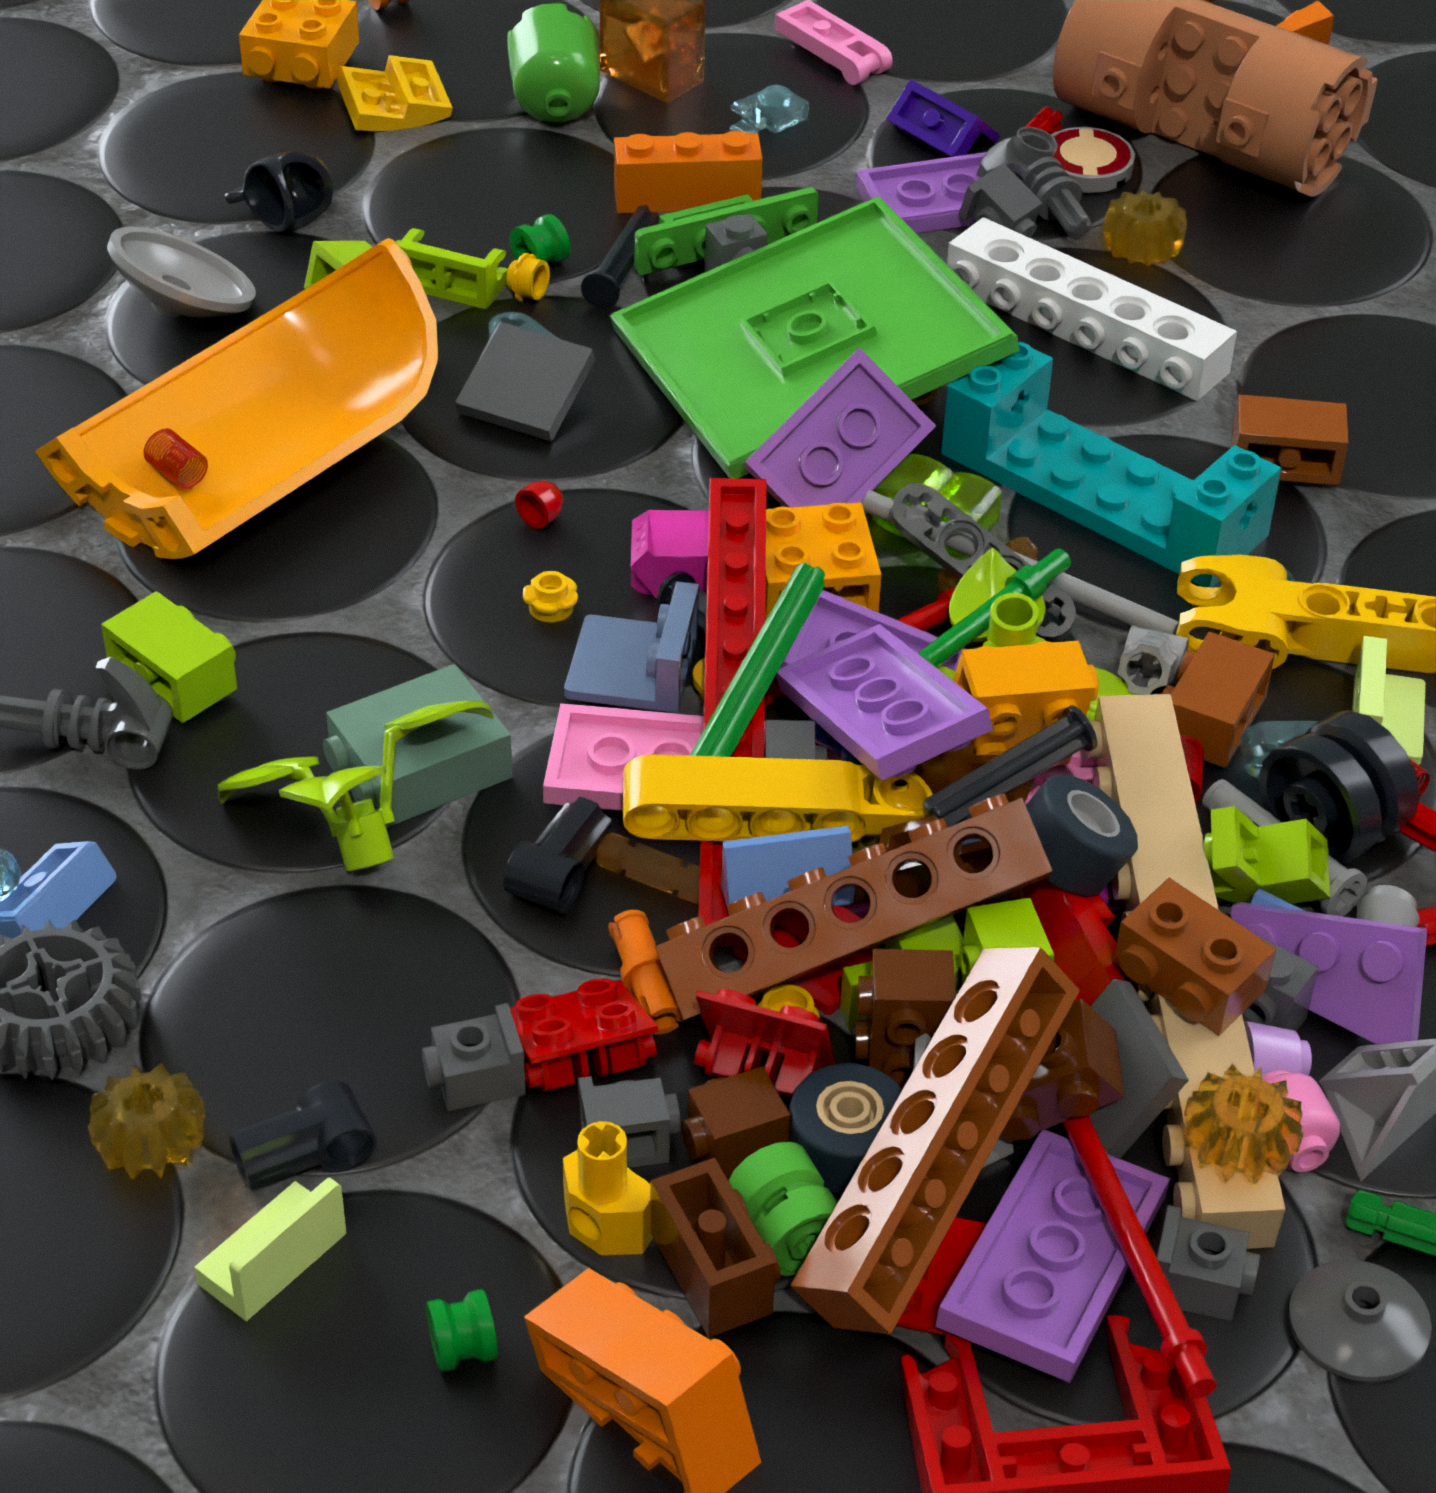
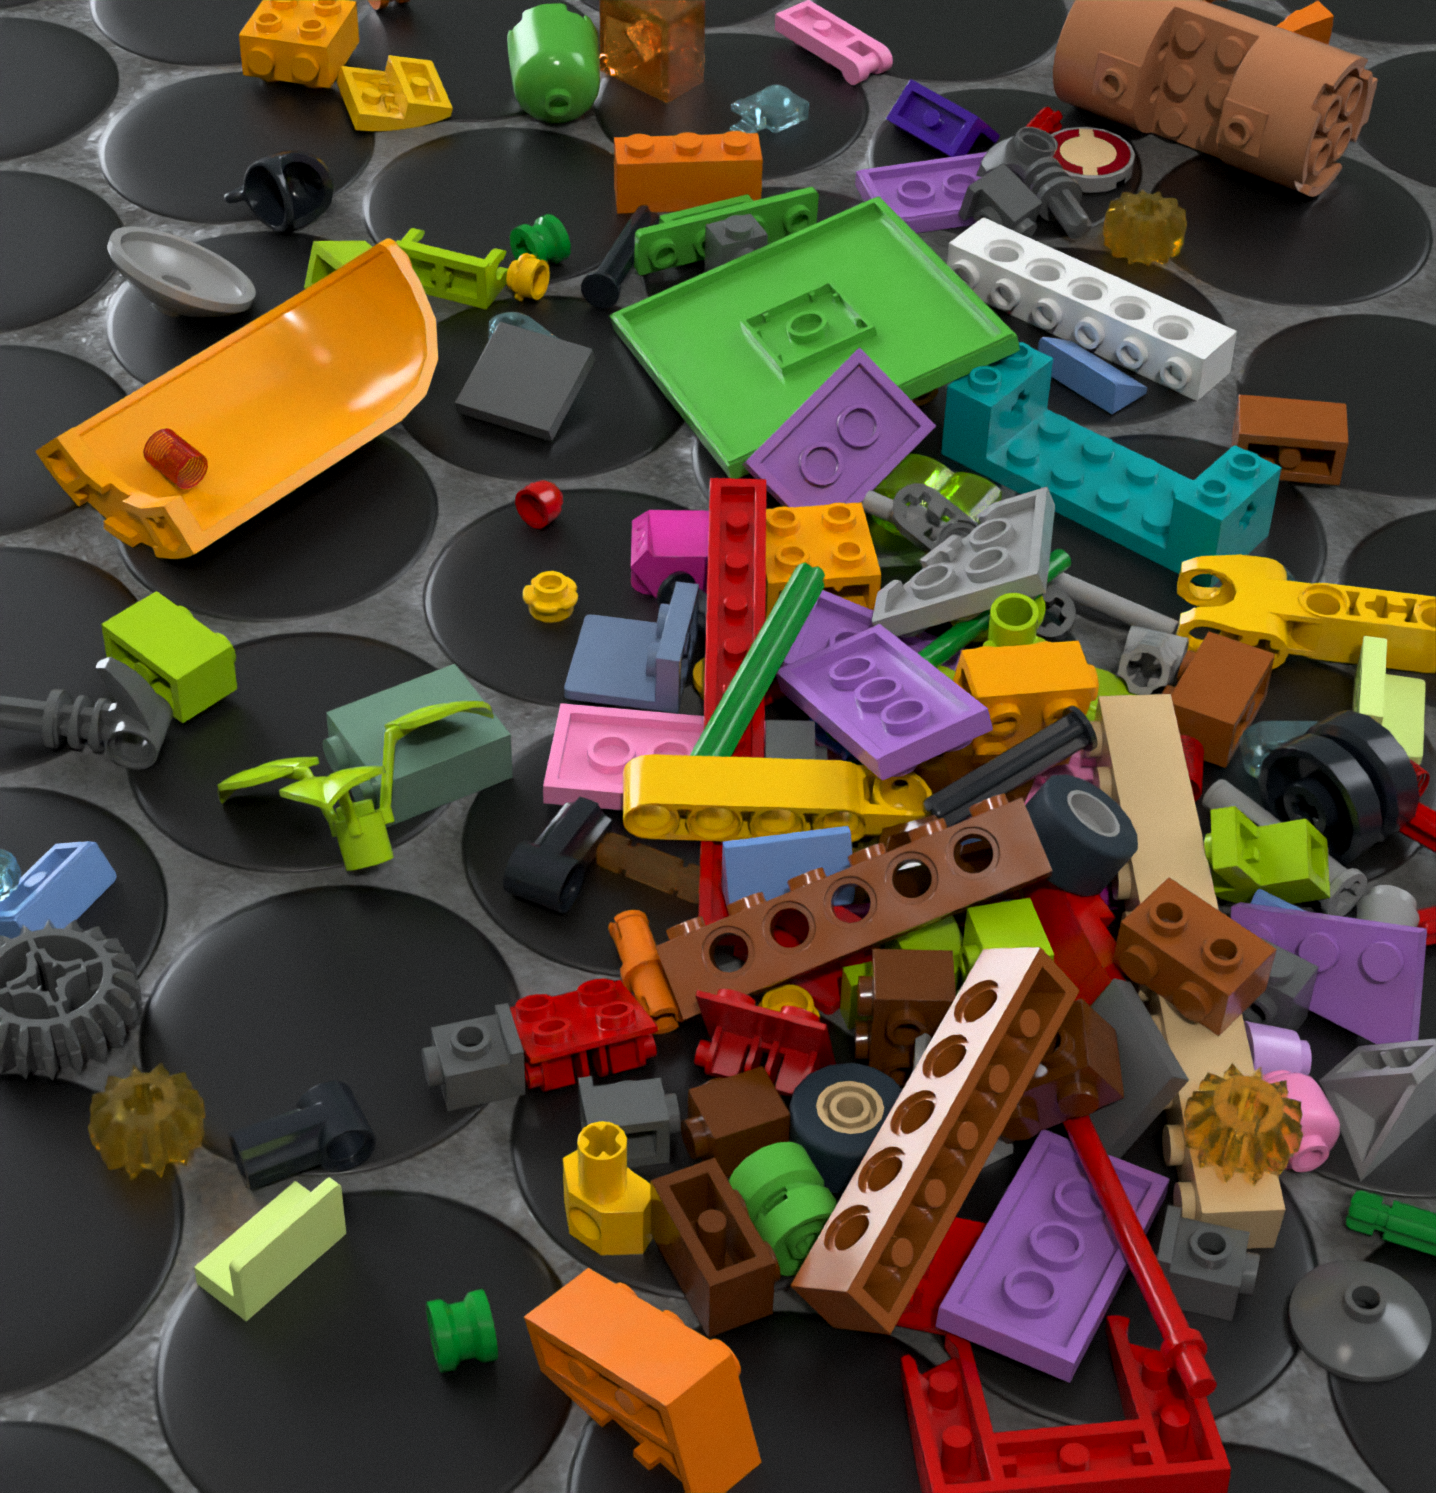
(967, 575): none -> light grey plate
(1090, 375): none -> medium blue slope

